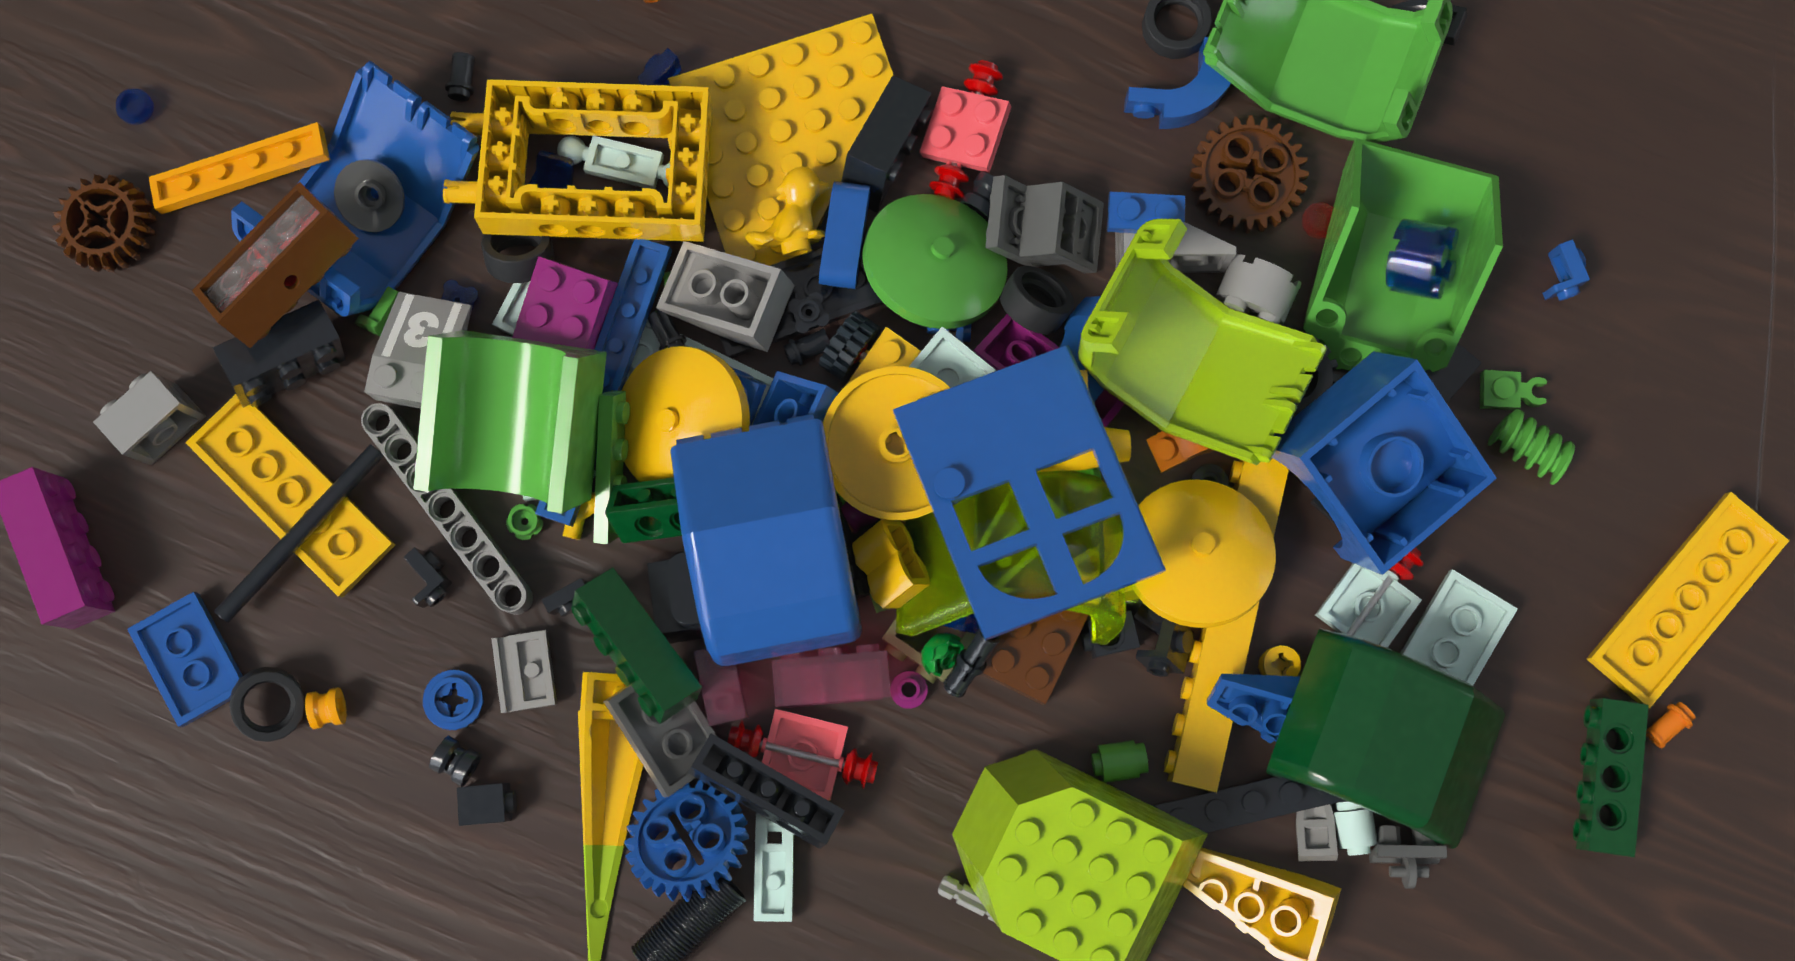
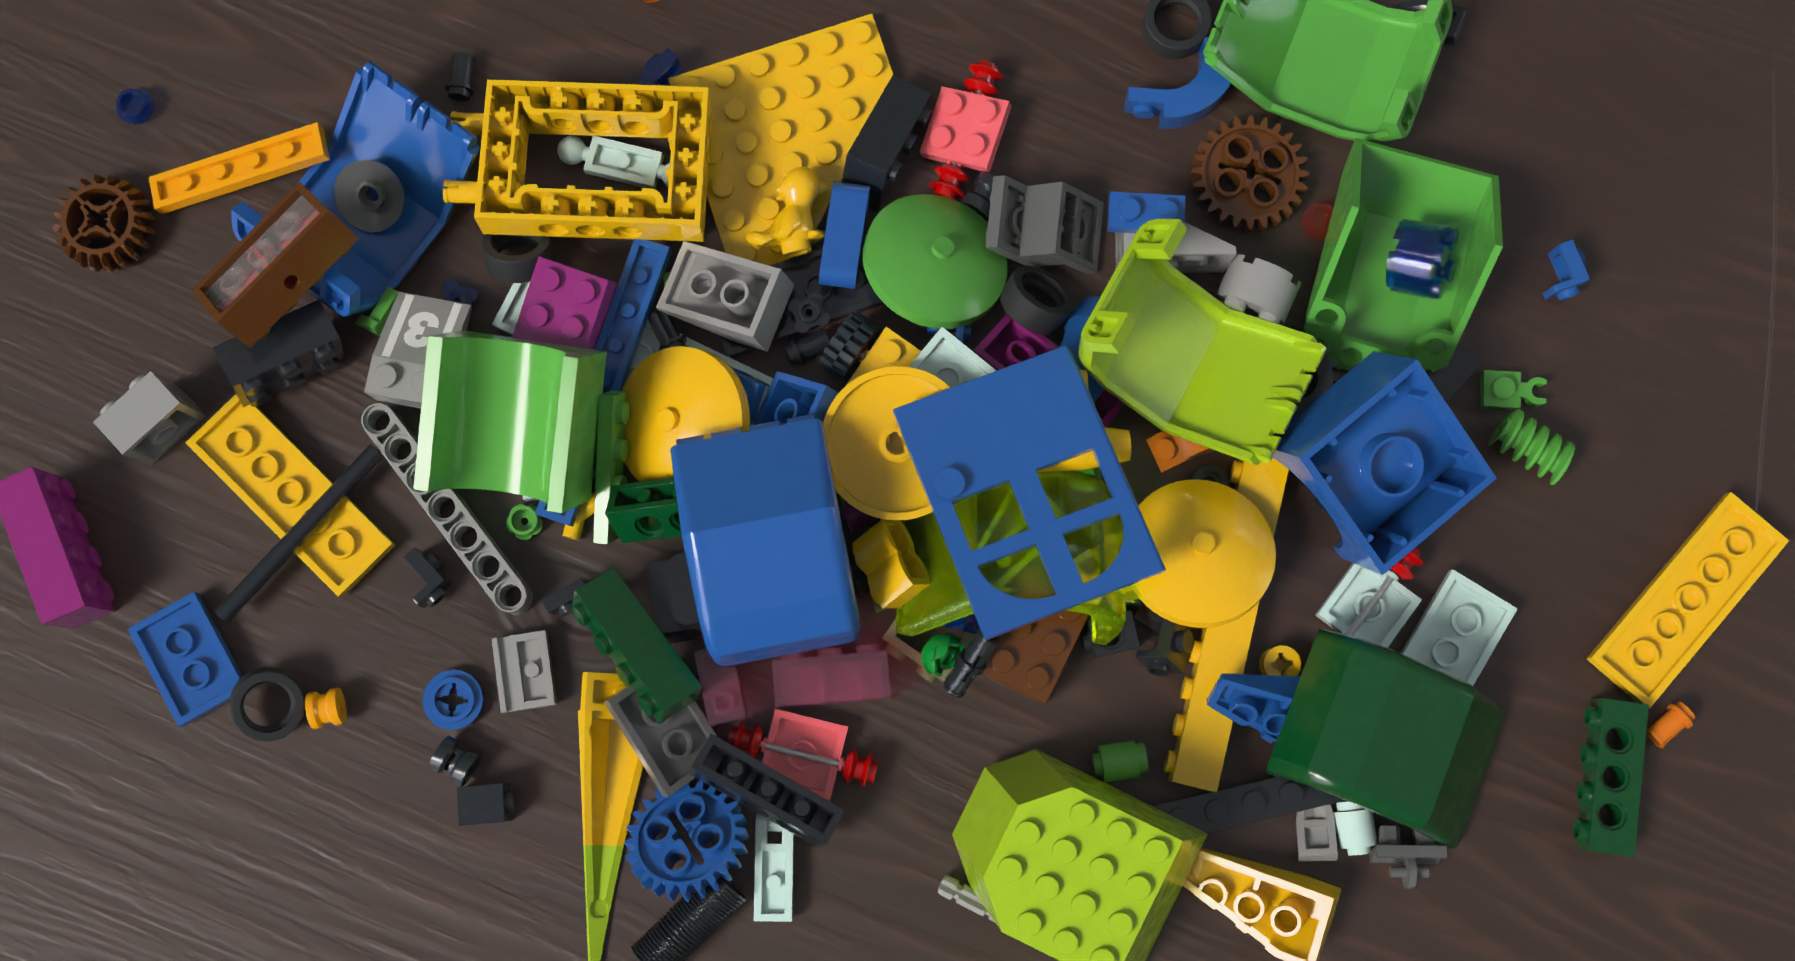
(553, 171): clear blue bracket -> none
(908, 677): magenta plate -> none

